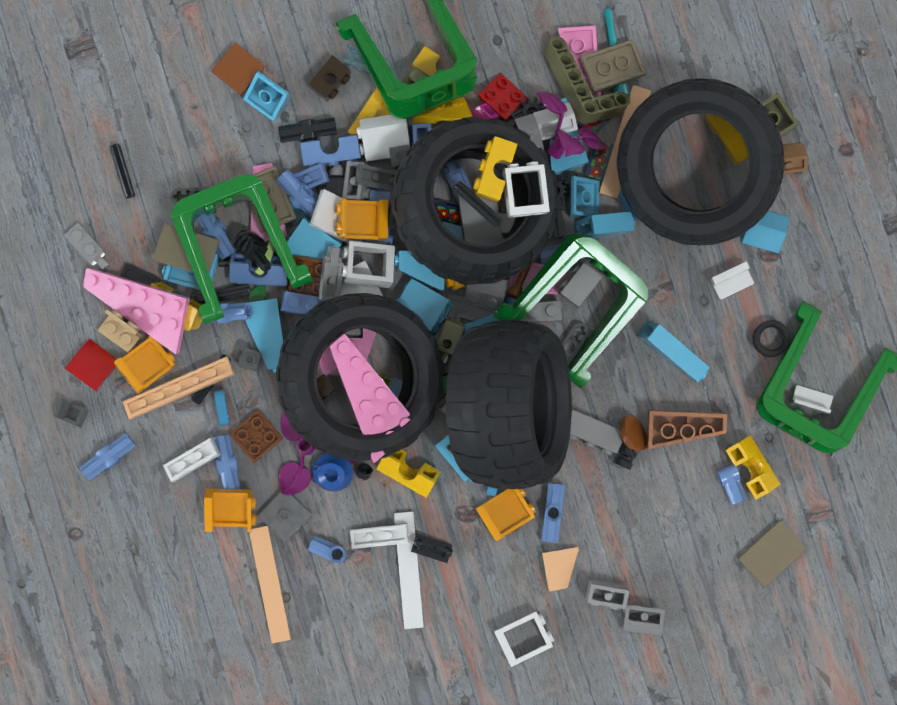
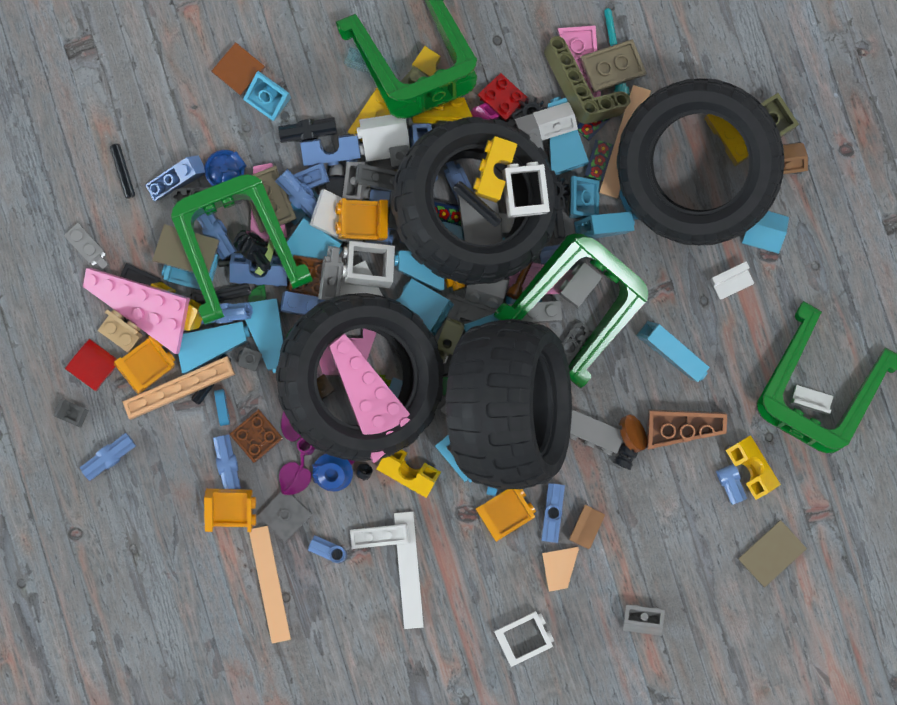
(176, 177): none -> medium blue slope
(192, 460): white tile -> none
(209, 344): none -> medium azure slope
(223, 166): none -> blue piece
(334, 68): dark brown brick -> none
(432, 548): black hinge -> none
(564, 142): magenta plant -> none
(586, 527): none -> medium nougat panel
(607, 594): light grey brick -> none
(785, 335): black tyre -> none

